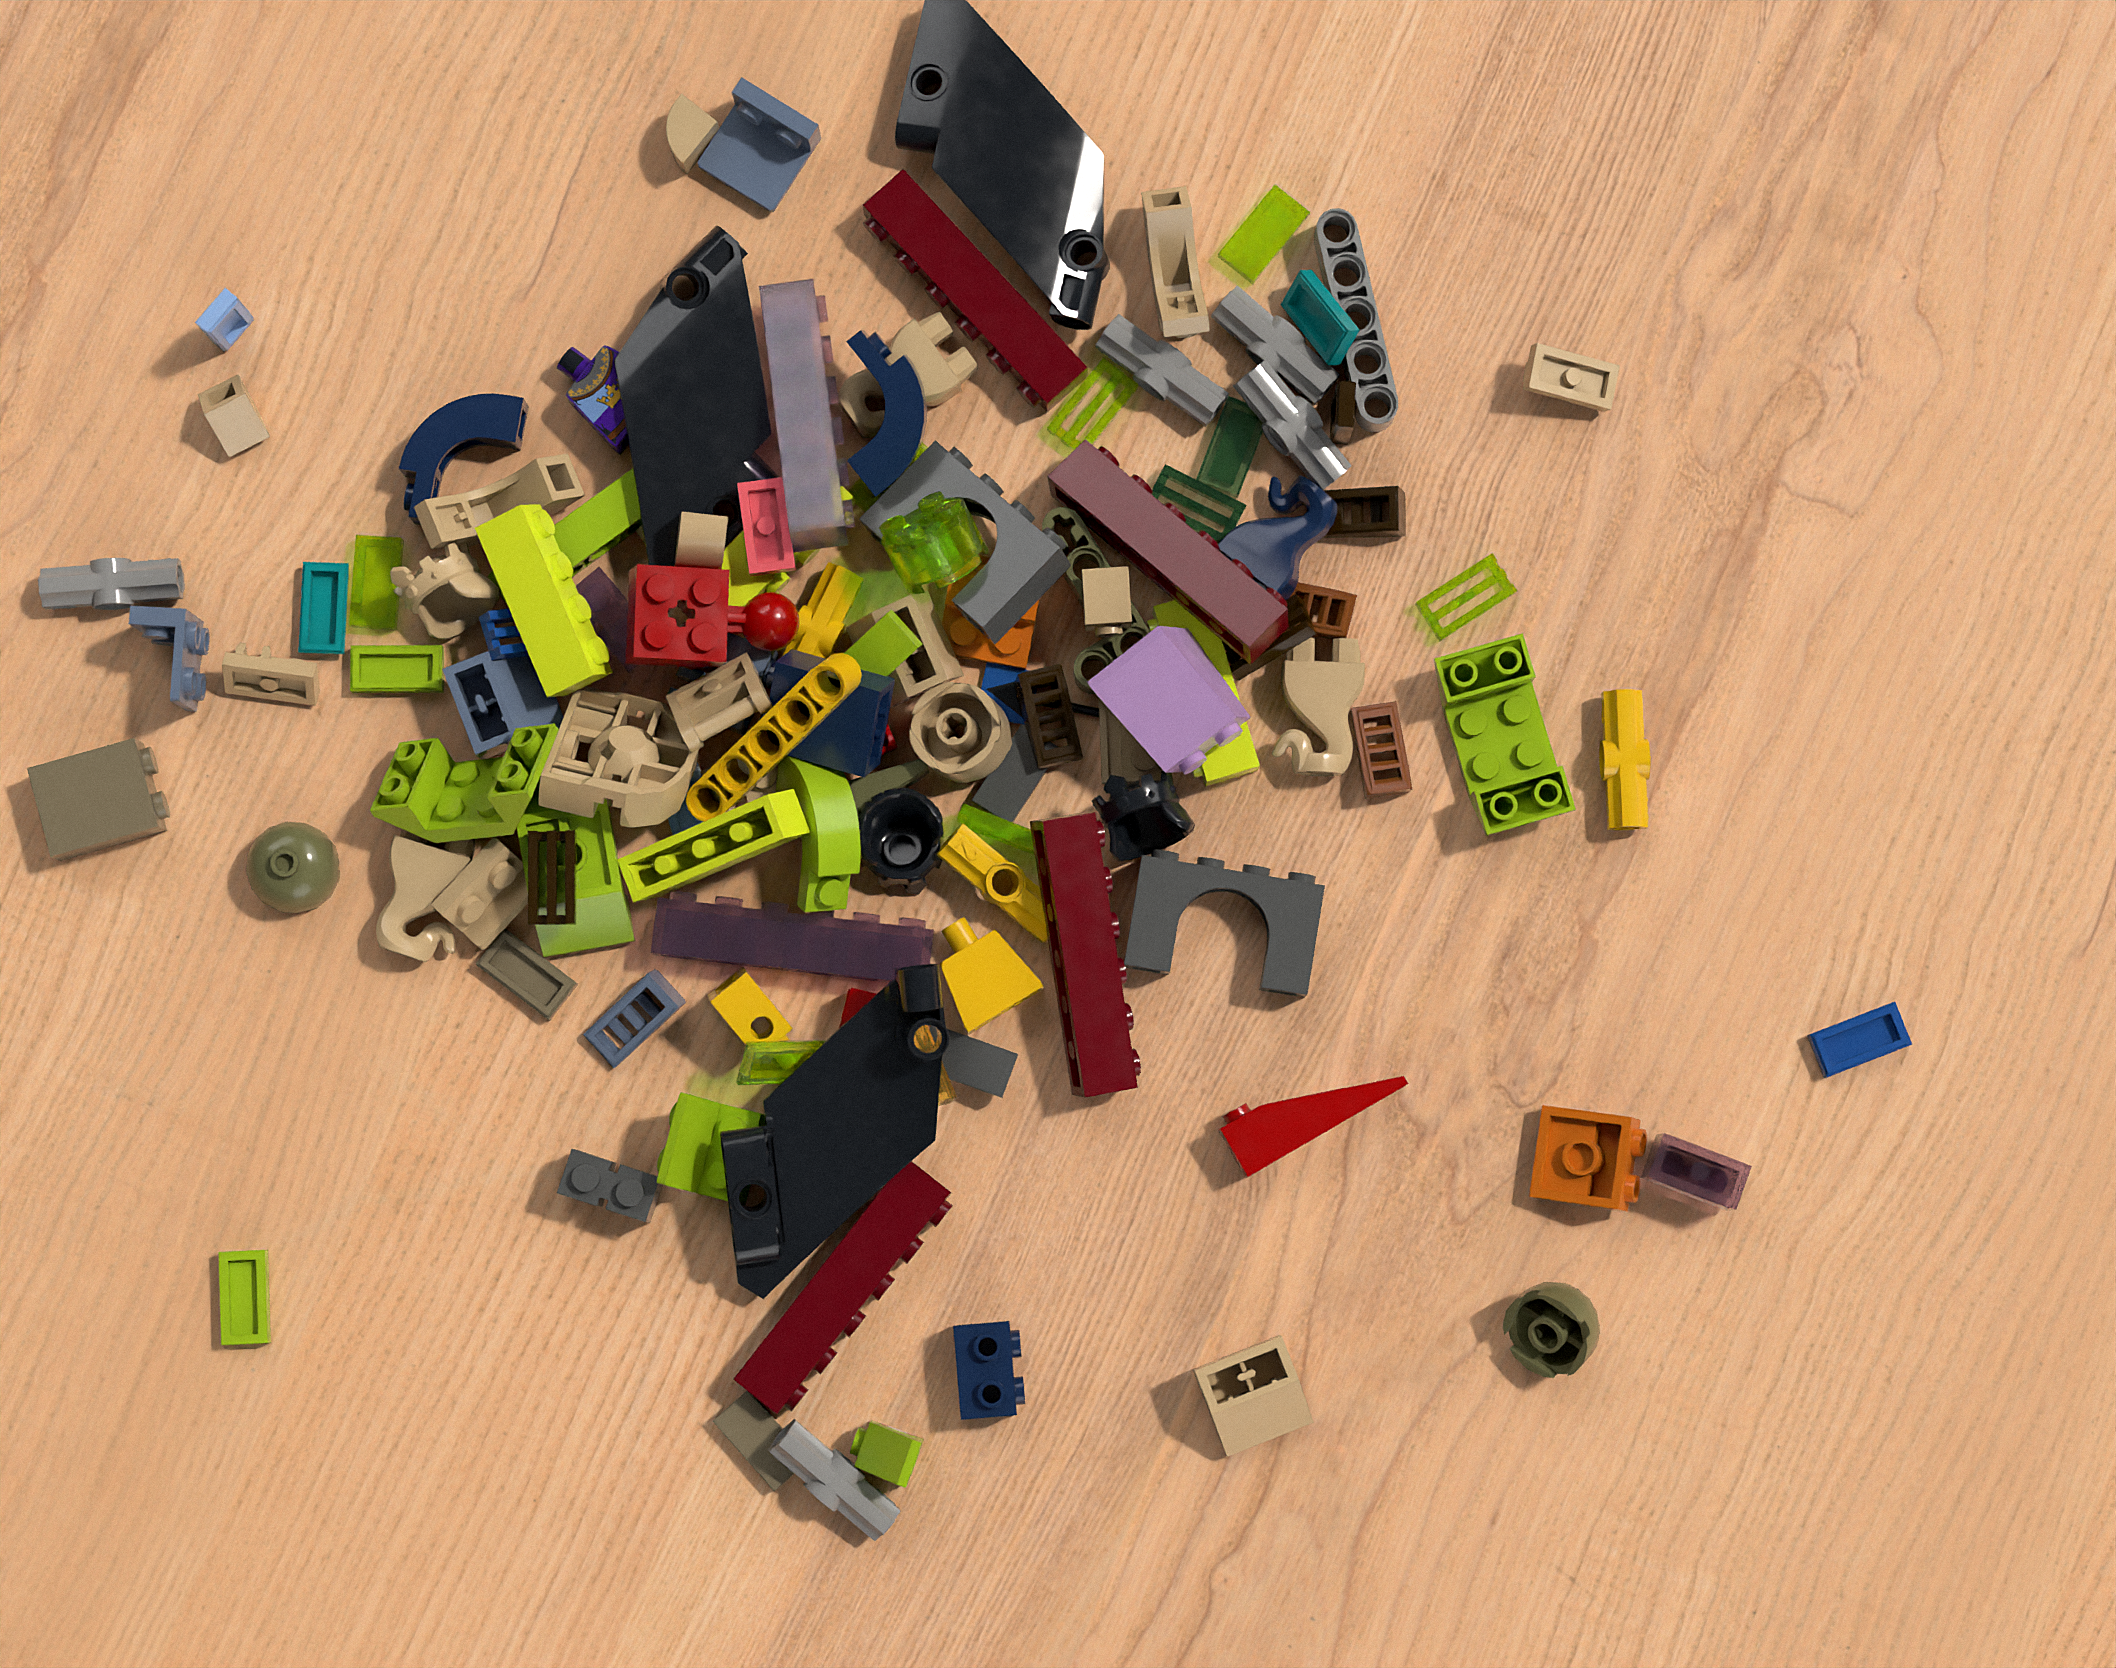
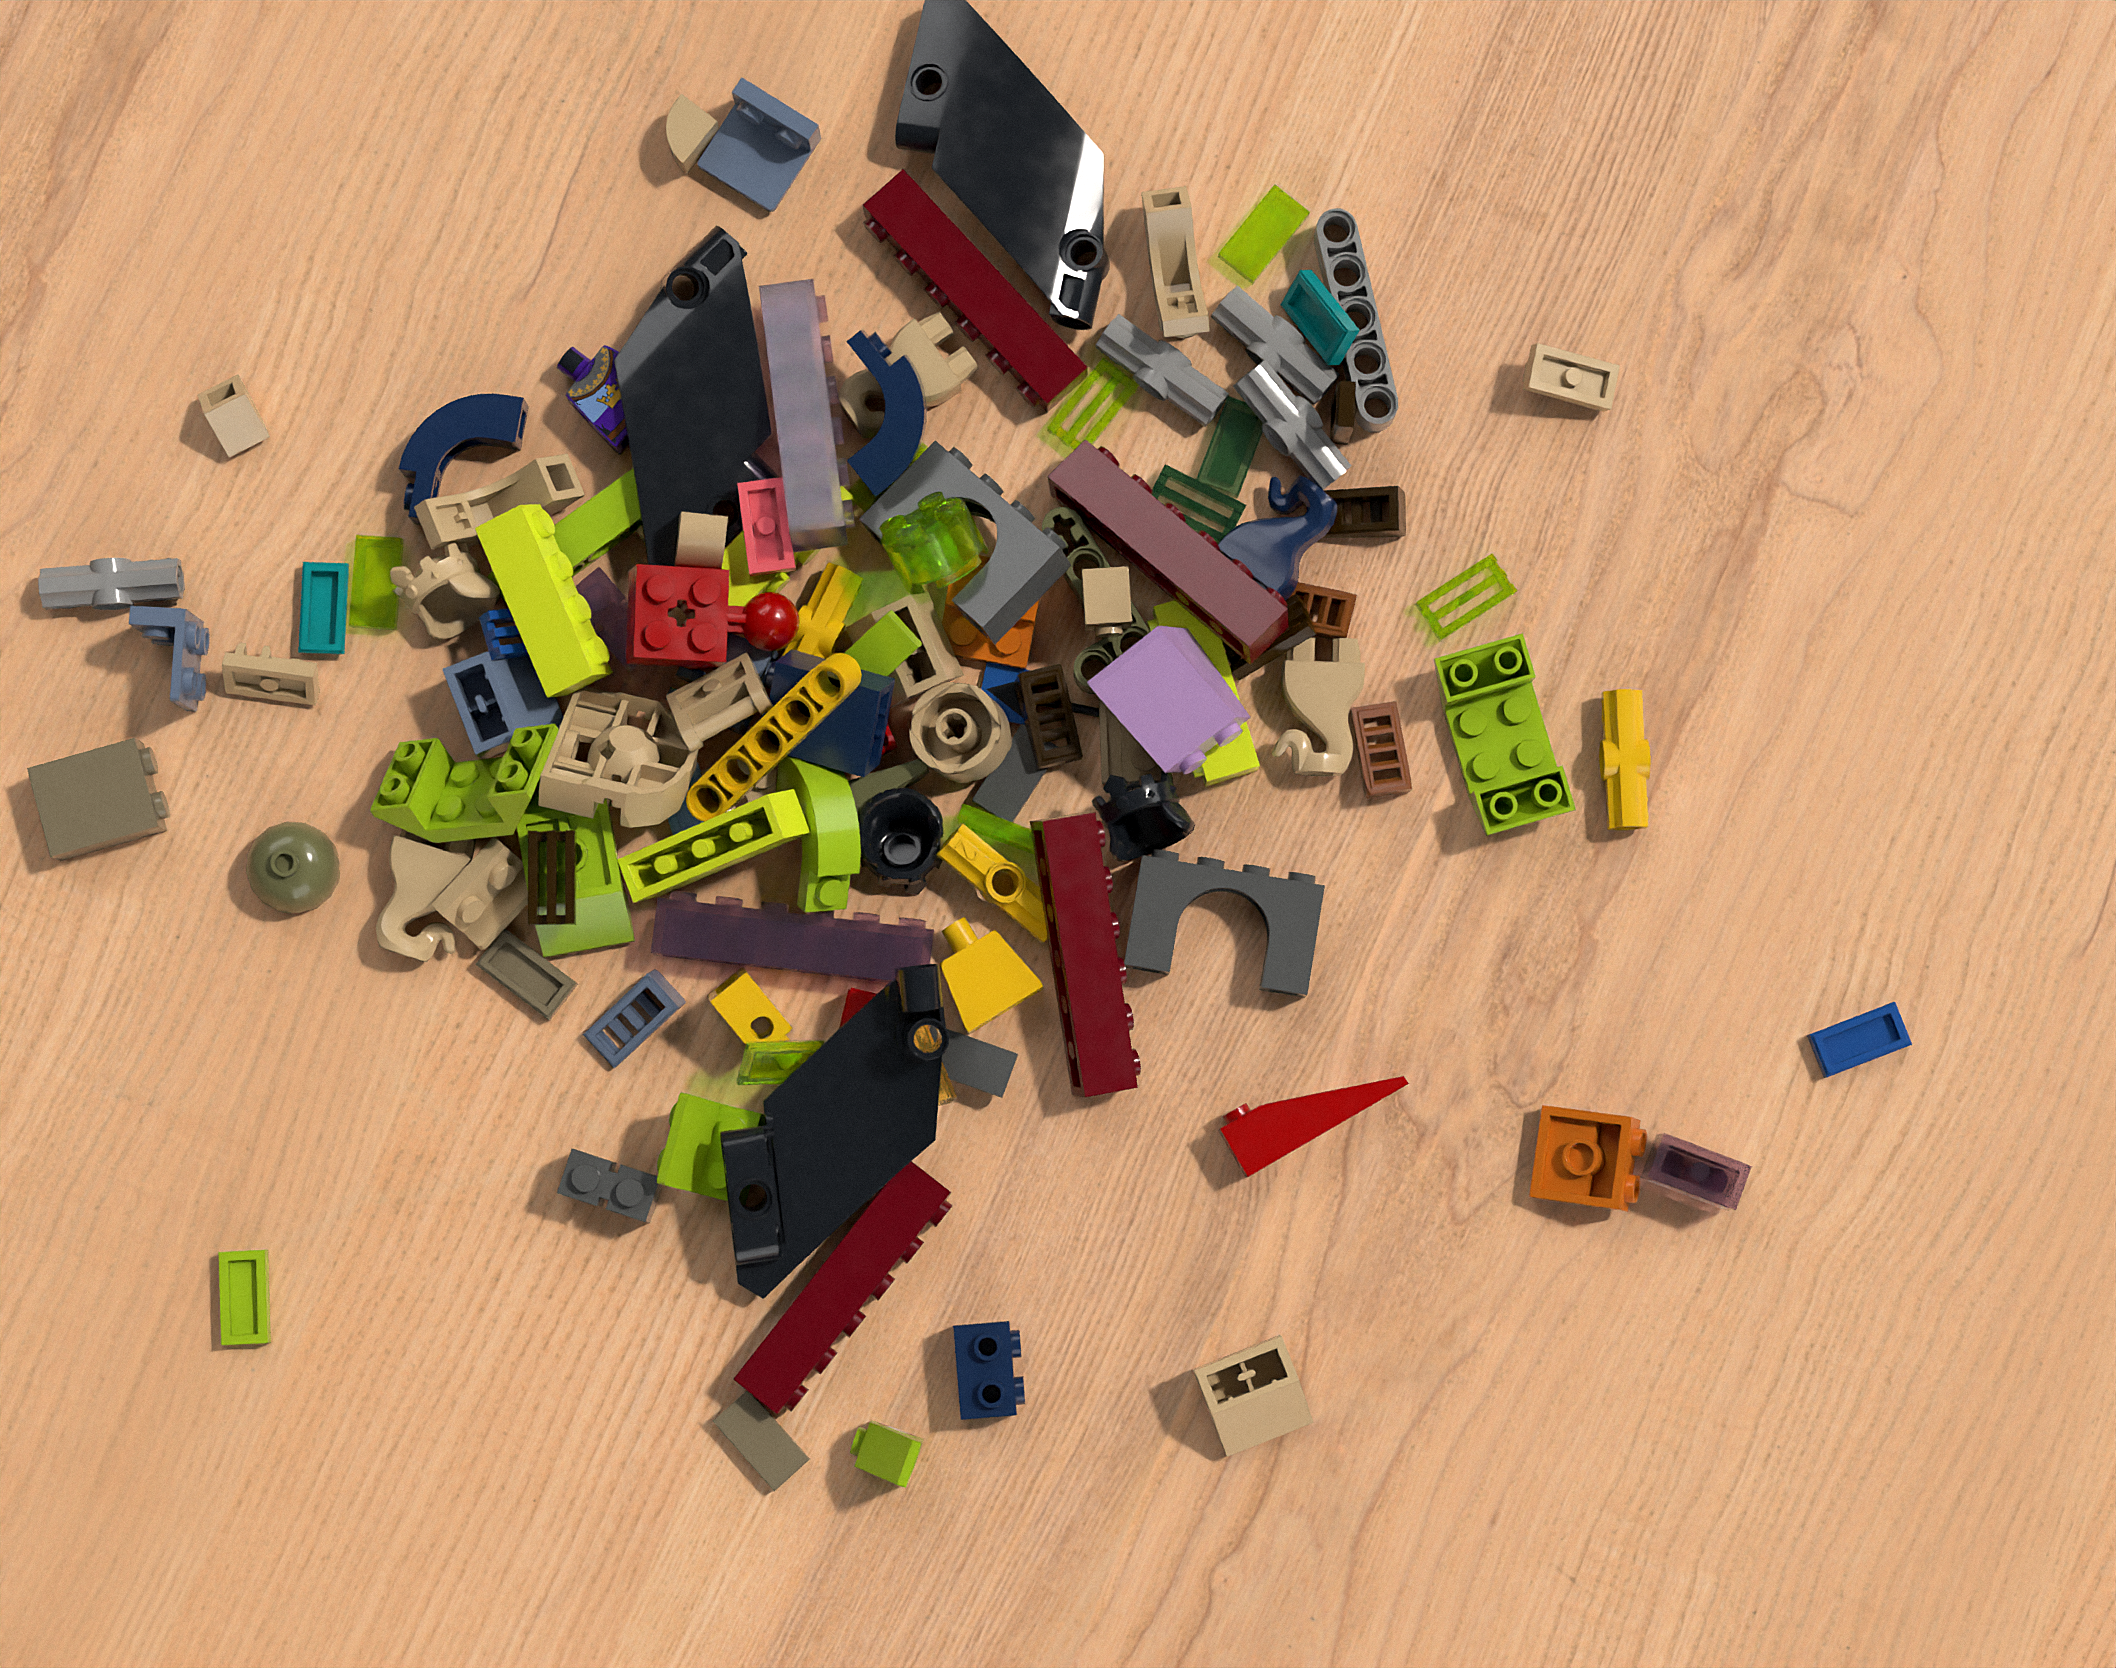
(225, 320): light blue tile -> none
(397, 669): lime tile -> none
(834, 1480): light grey piece -> none
(1552, 1328): olive cylinder -> none

